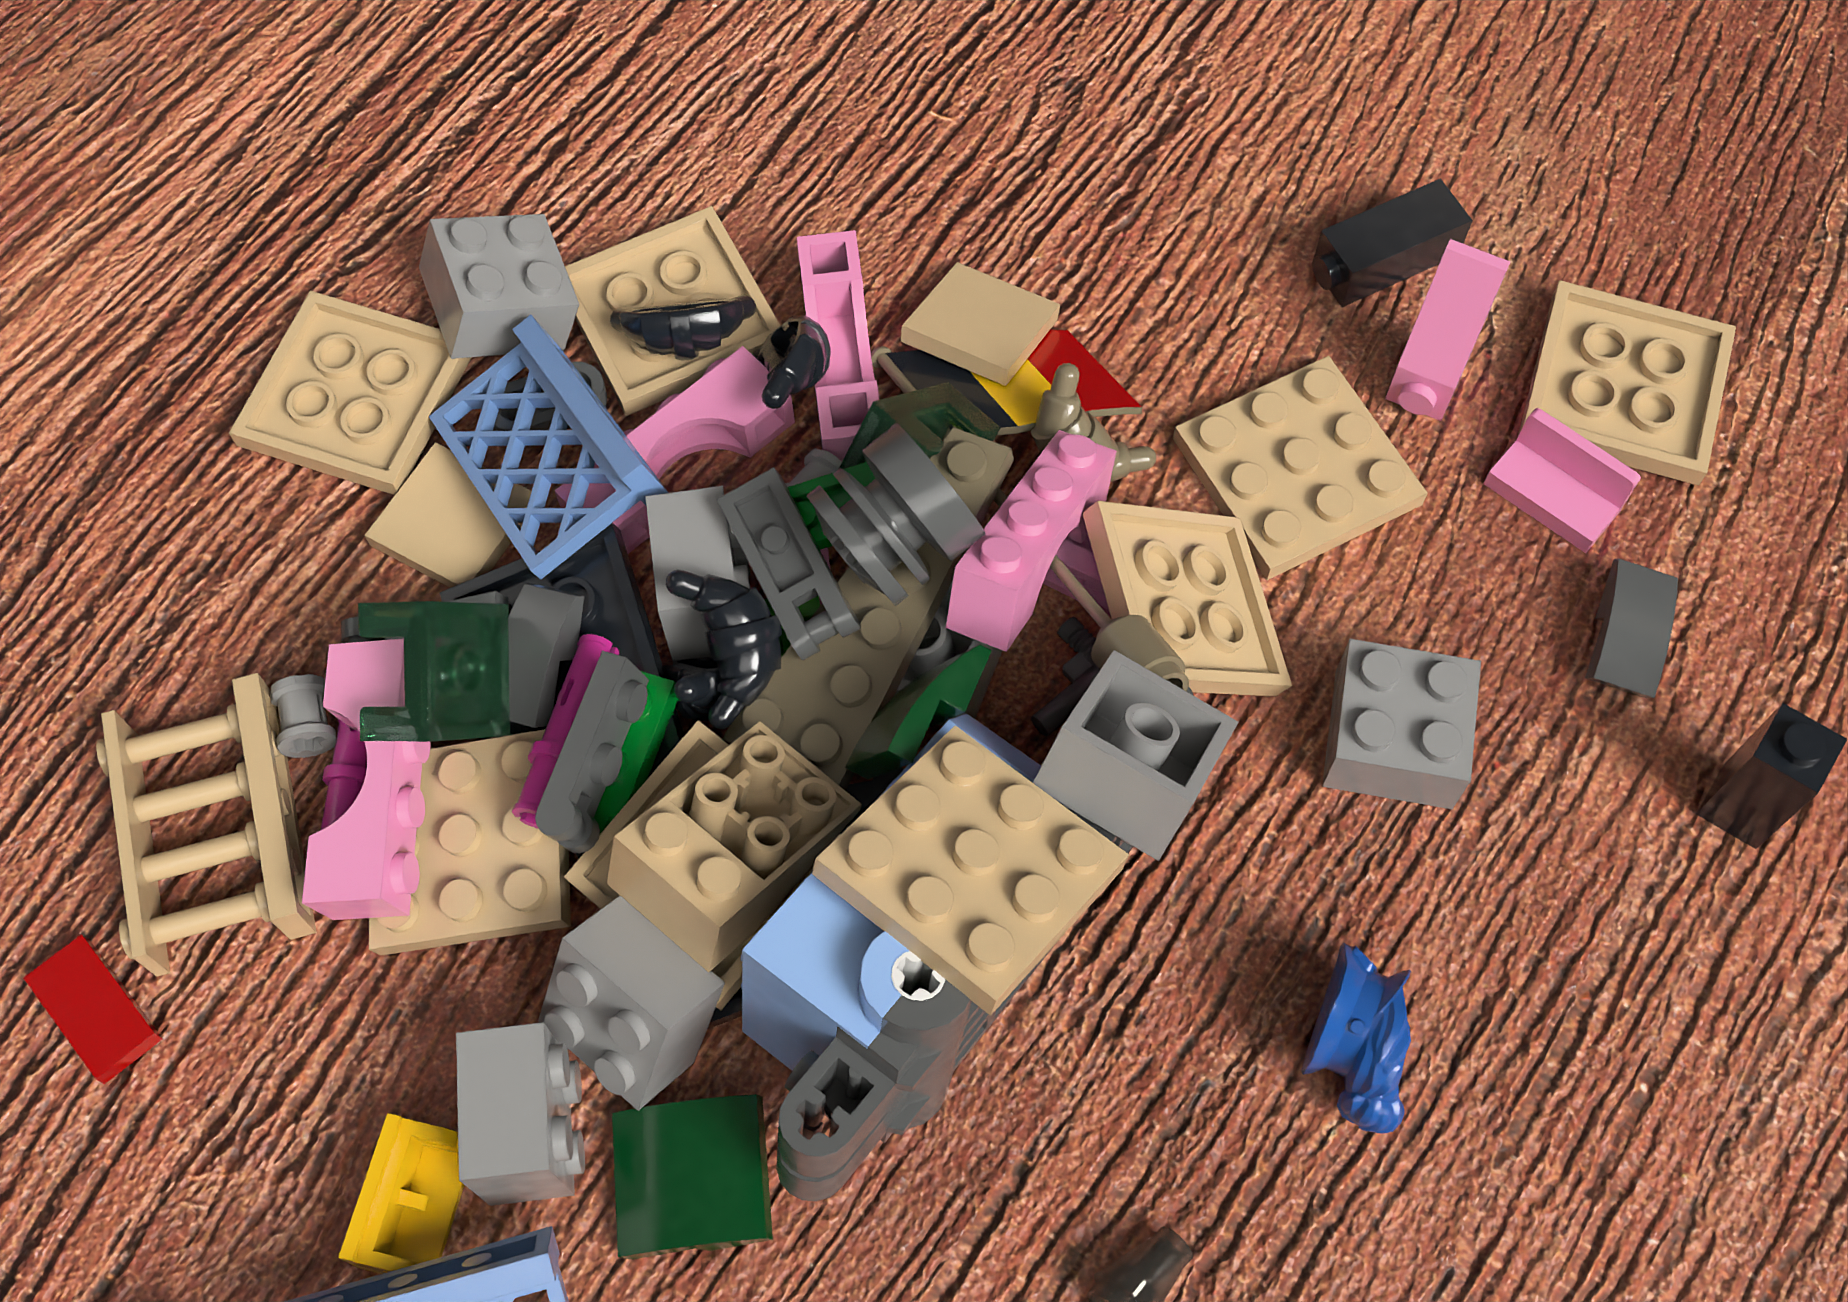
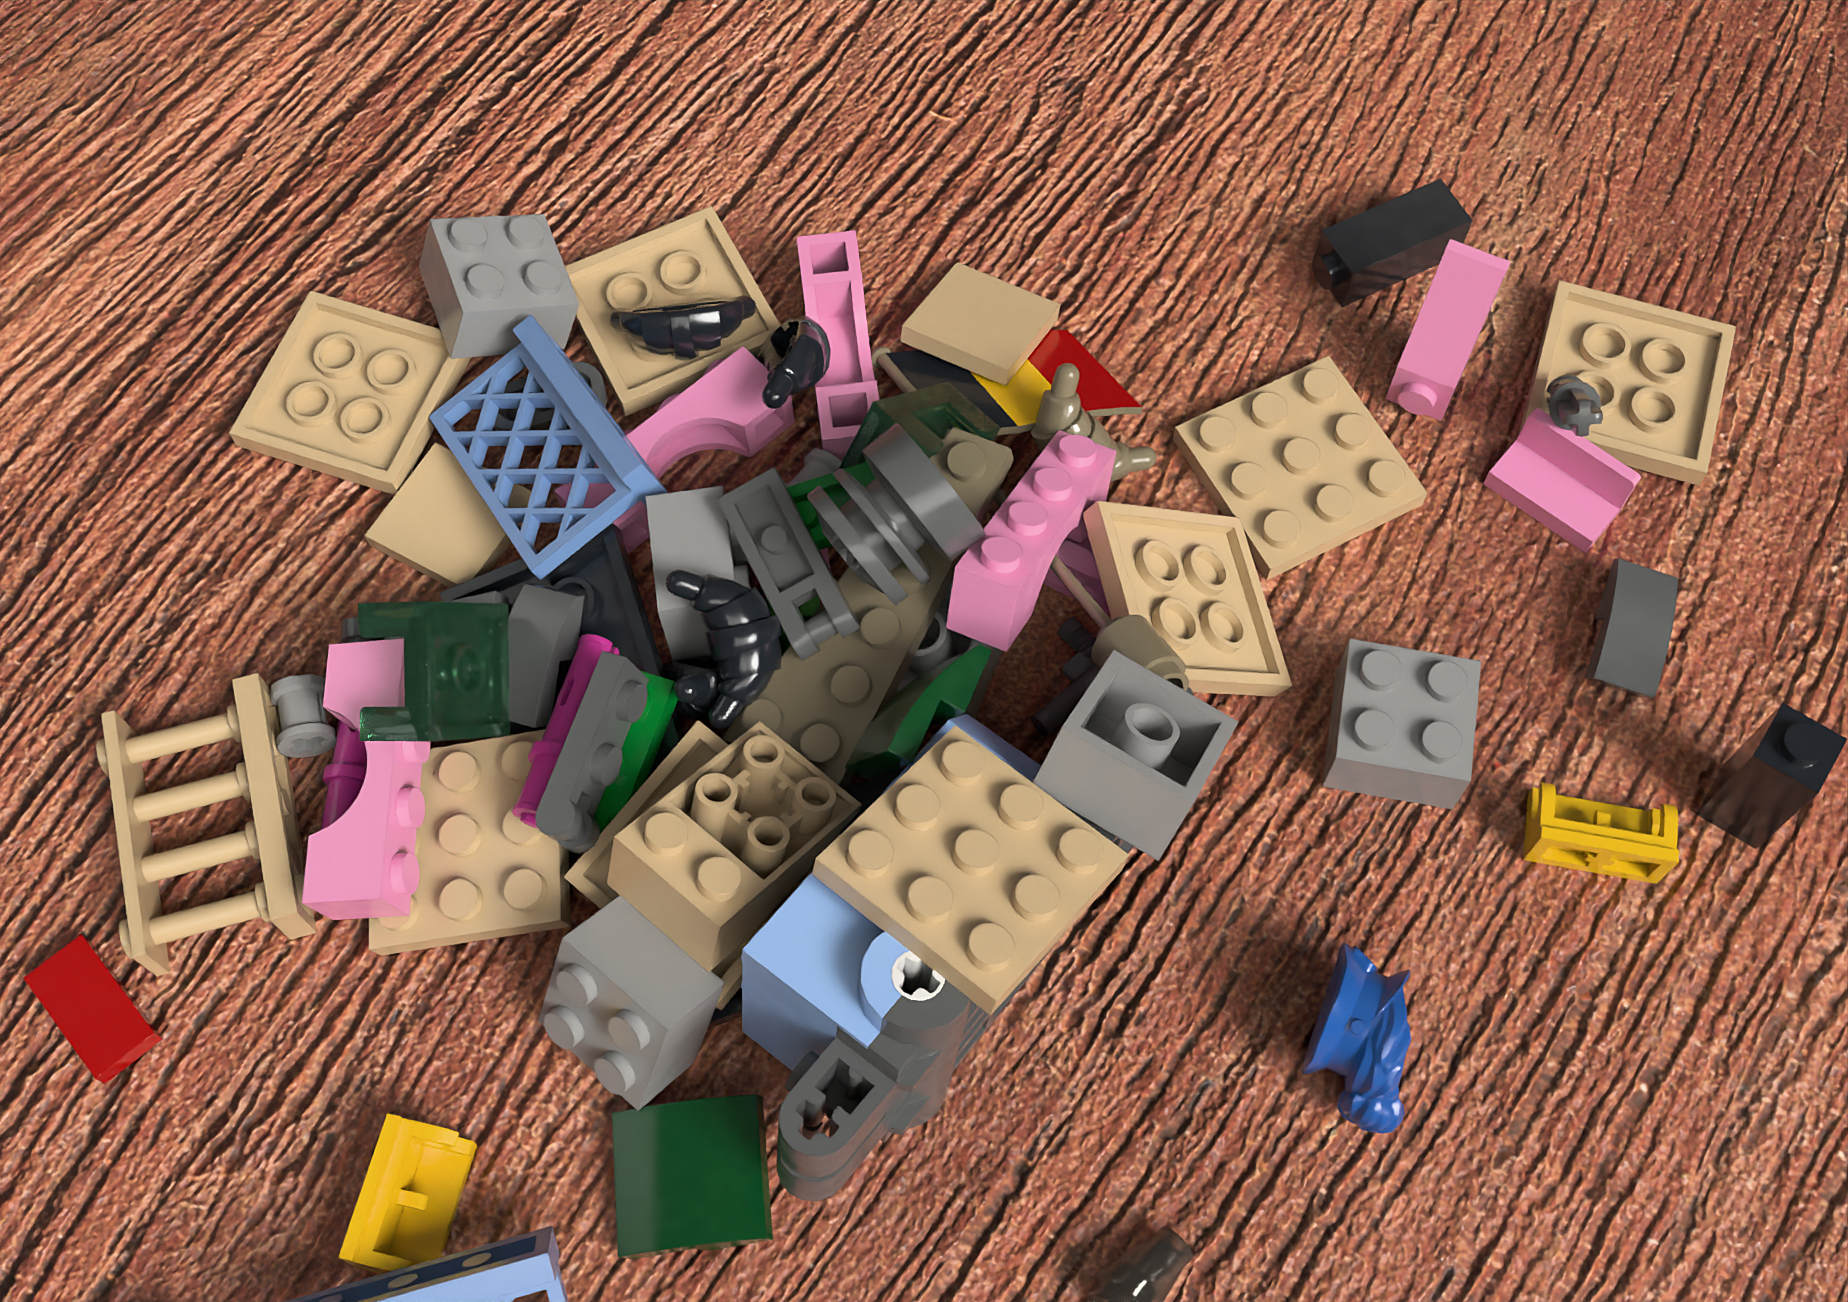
(517, 1114): light grey brick -> none
(1574, 404): none -> dark grey axle
(1600, 836): none -> yellow hinge

